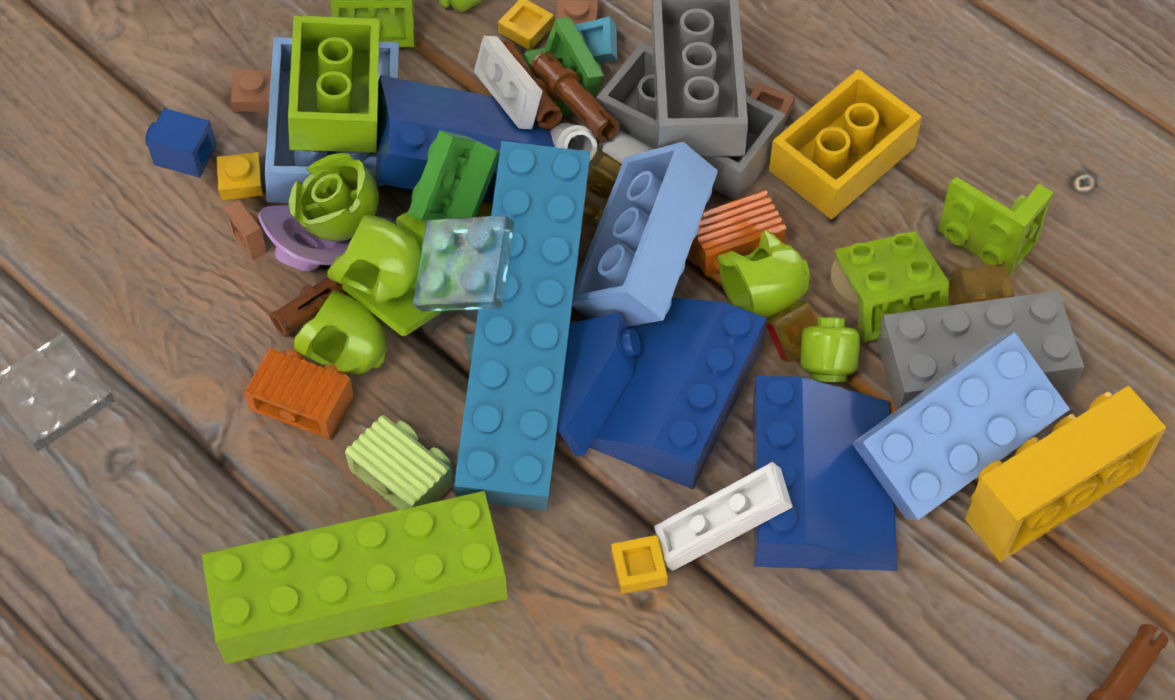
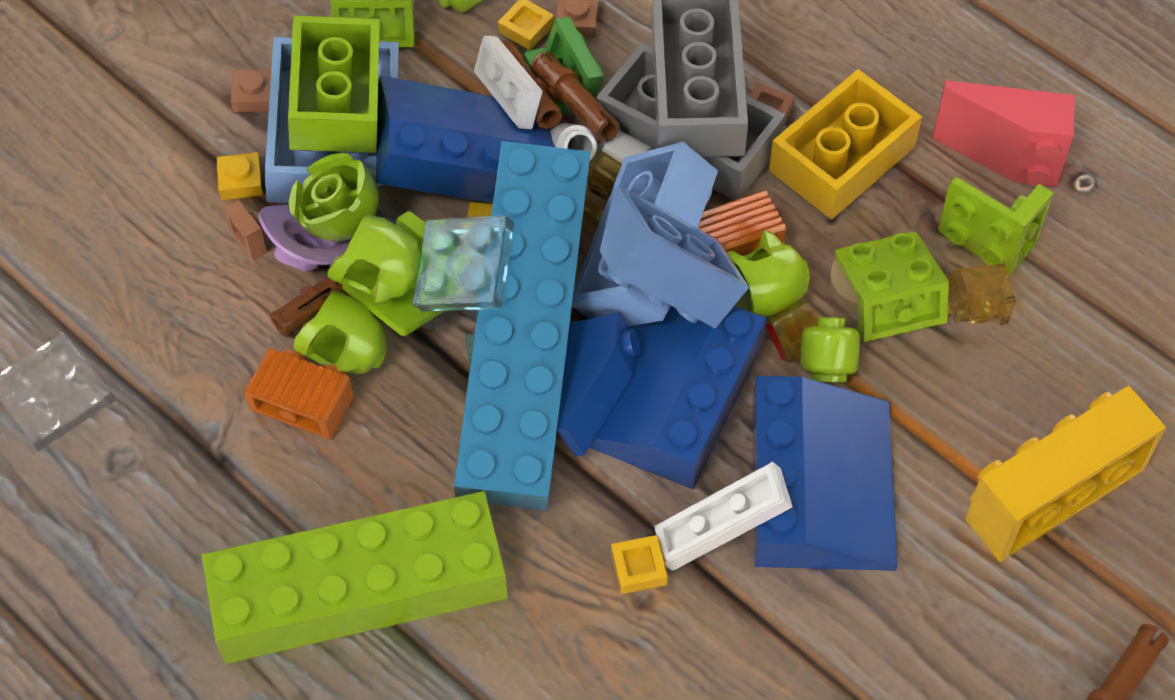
(181, 142): blue brick -> none
(398, 465): yellowish green brick -> none
(453, 178): bright green bracket -> none
(600, 38): medium azure plate -> none
(669, 260): none -> medium blue slope
(931, 342): light grey brick -> none
(960, 426): light blue brick -> none
(1008, 129): none -> coral slope

